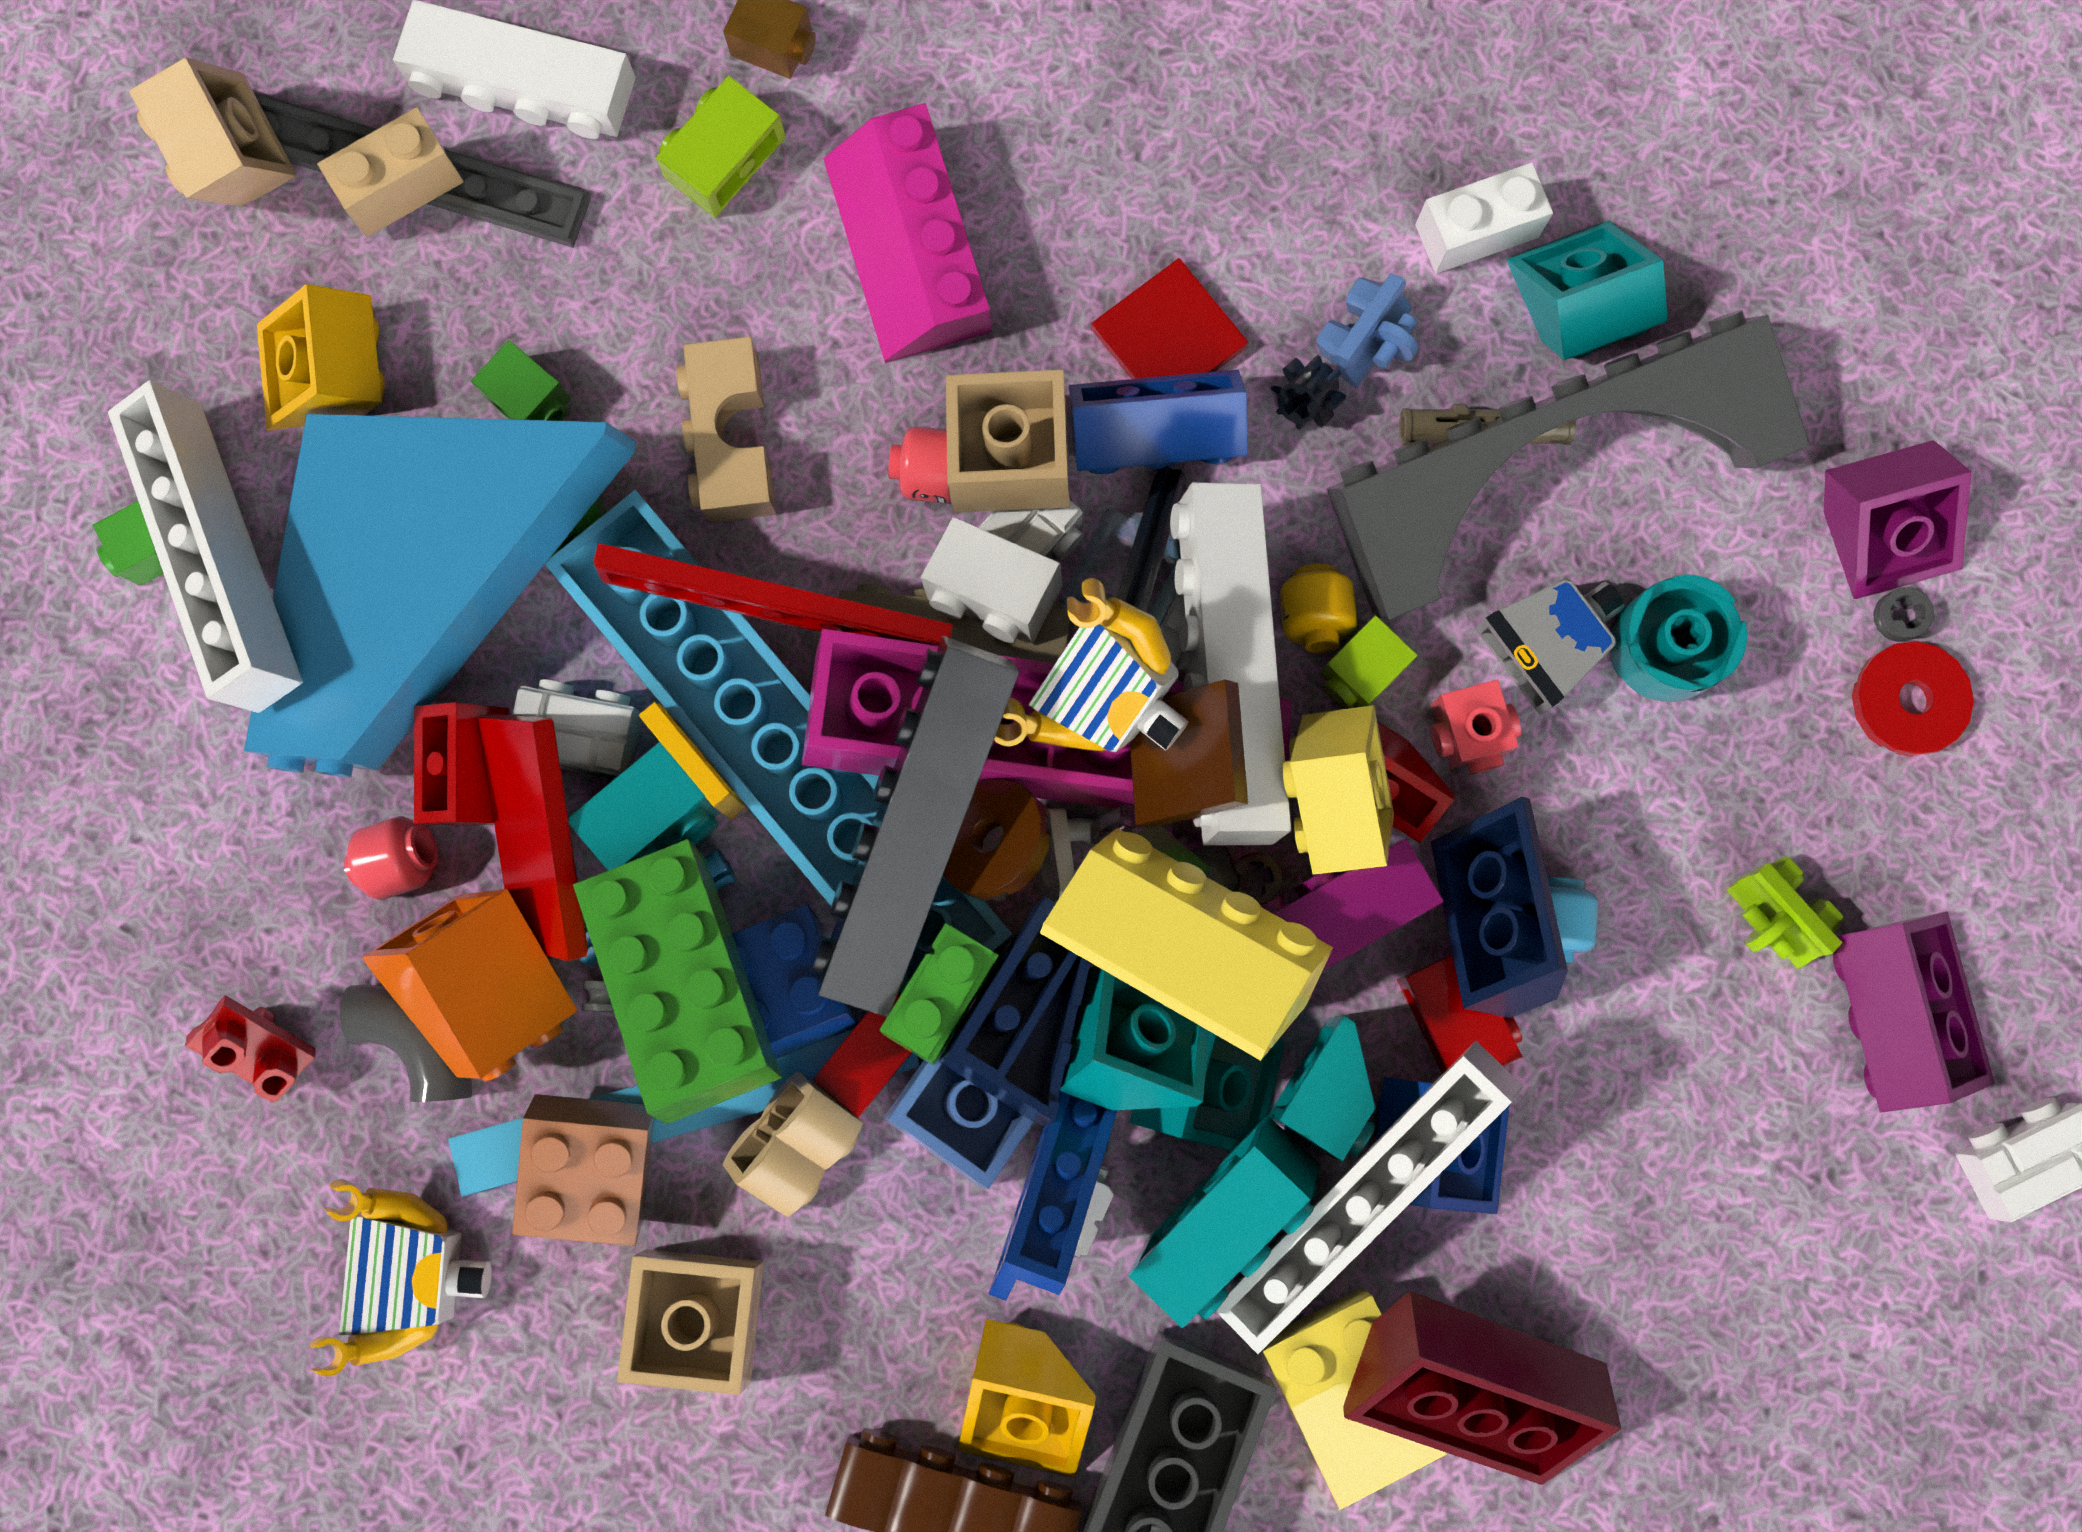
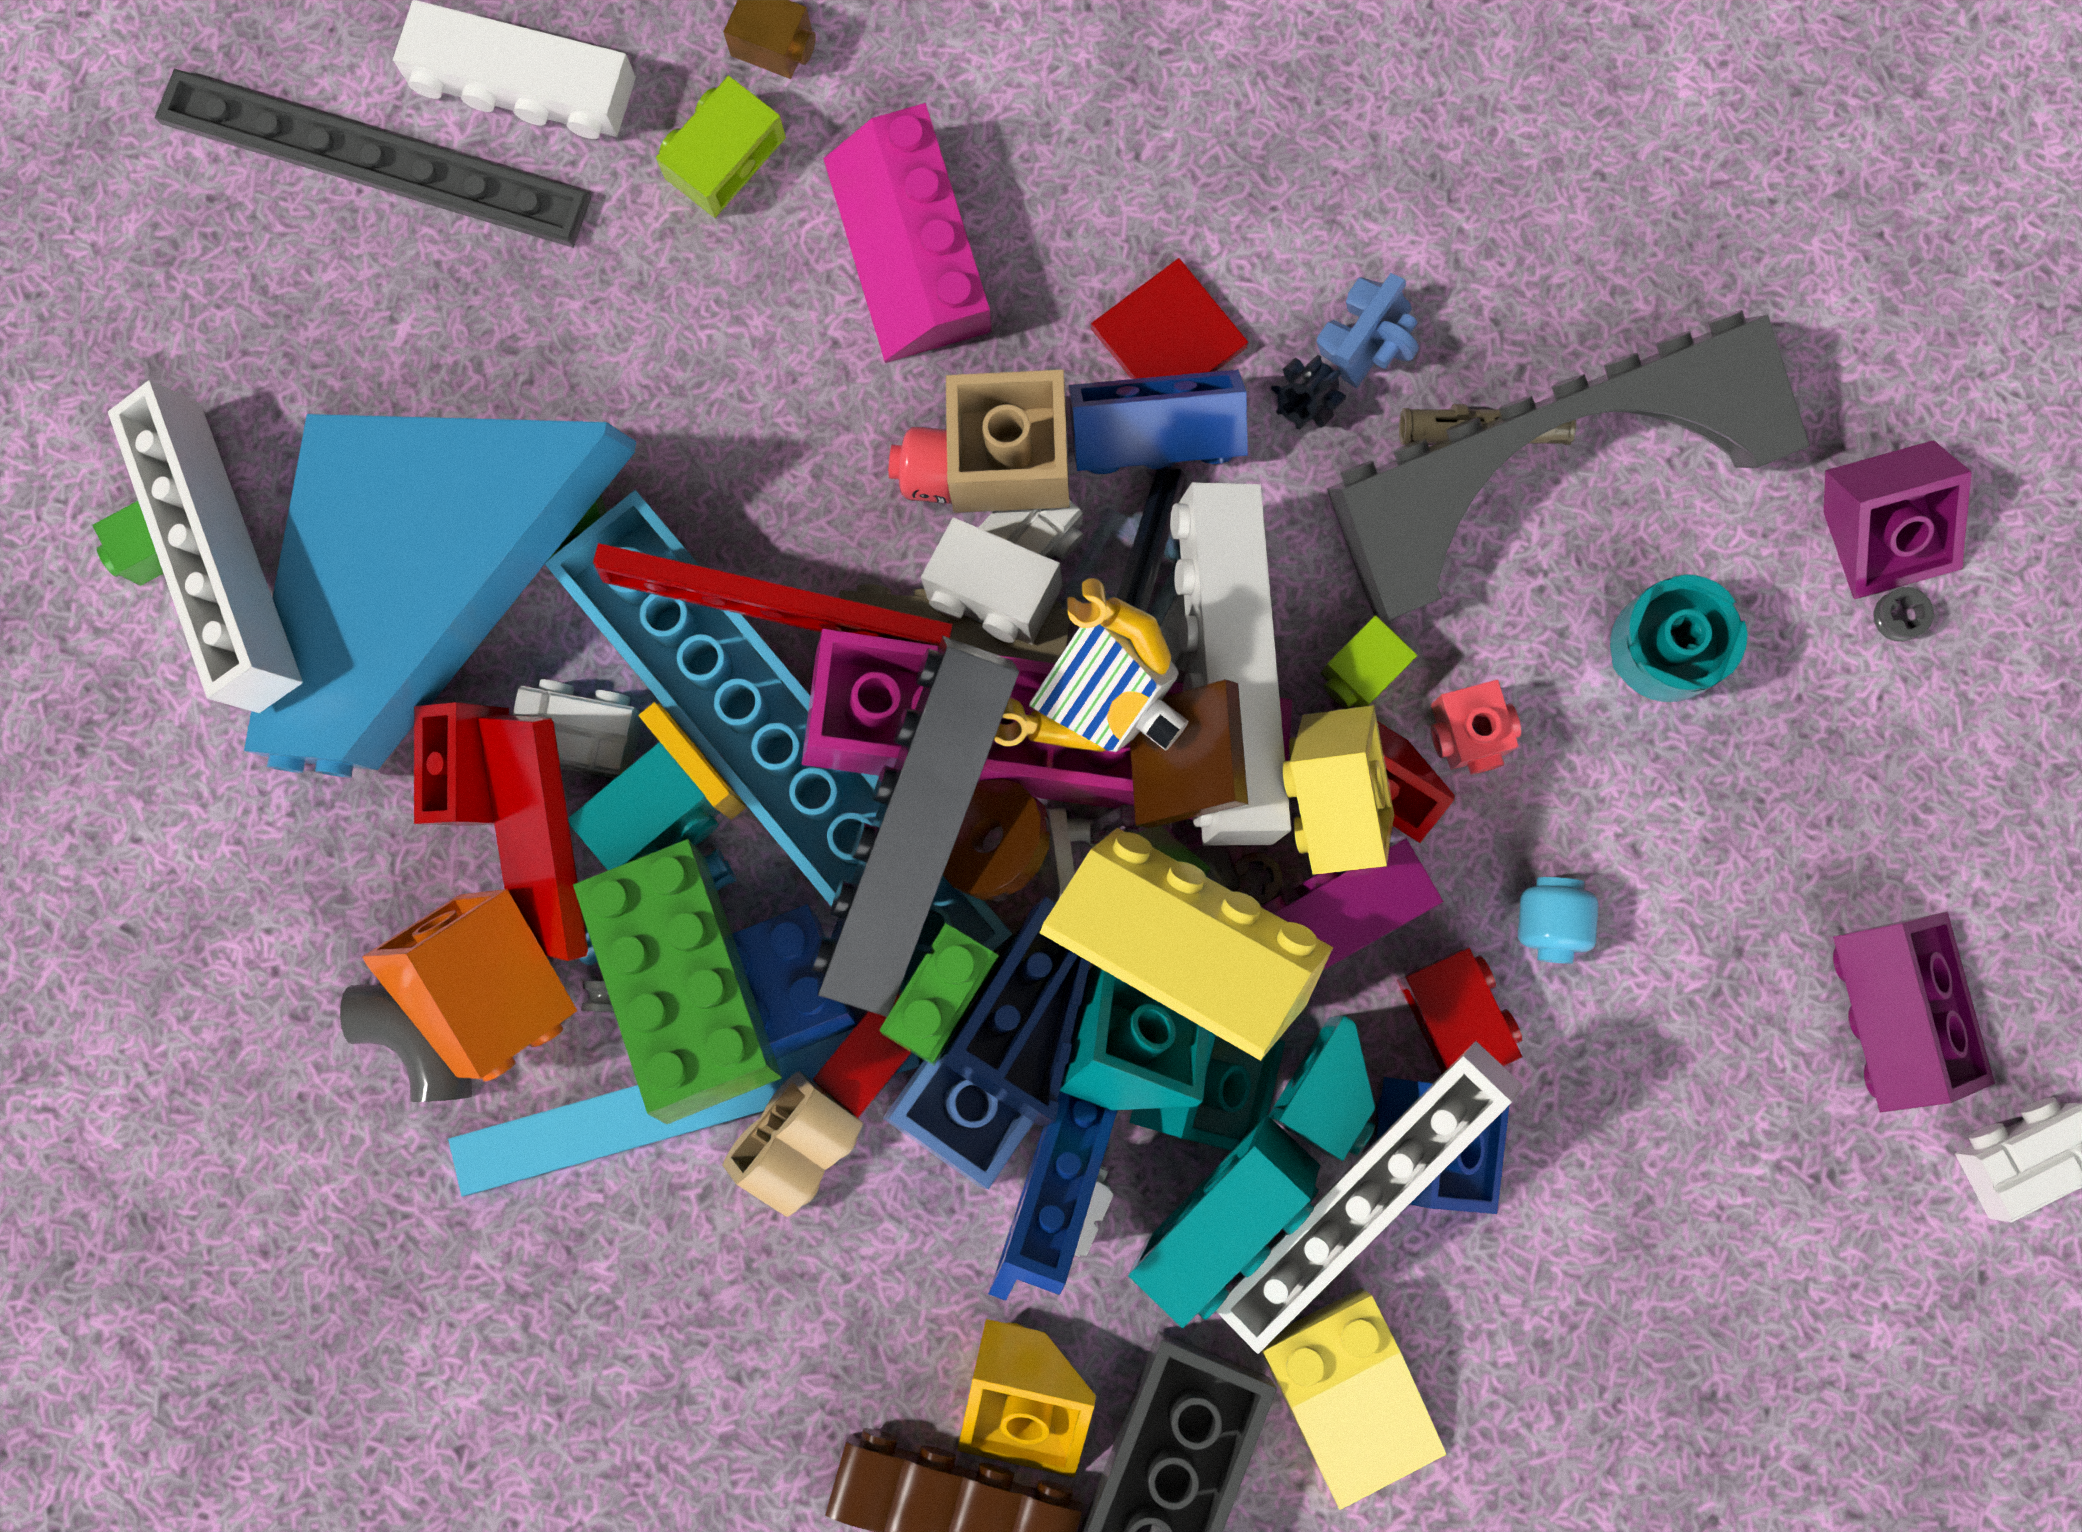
(211, 133): tan brick -> none
(251, 1048): red hips -> none
(319, 356): yellow slope -> none
(390, 172): tan brick -> none
(391, 857): coral head -> none
(397, 1276): torso -> none
(521, 387): bright green brick -> none
(583, 1170): nougat brick -> none
(690, 1322): tan brick -> none
(720, 382): tan arch -> none
(1318, 608): yellow head -> none
(1480, 1390): dark red slope -> none
(1483, 218): white brick -> none
(1500, 912): dark blue slope -> none
(1552, 638): light grey torso -> none
(1591, 289): teal slope -> none
(1783, 917): lime hips -> none
(1946, 693): red tile -> none

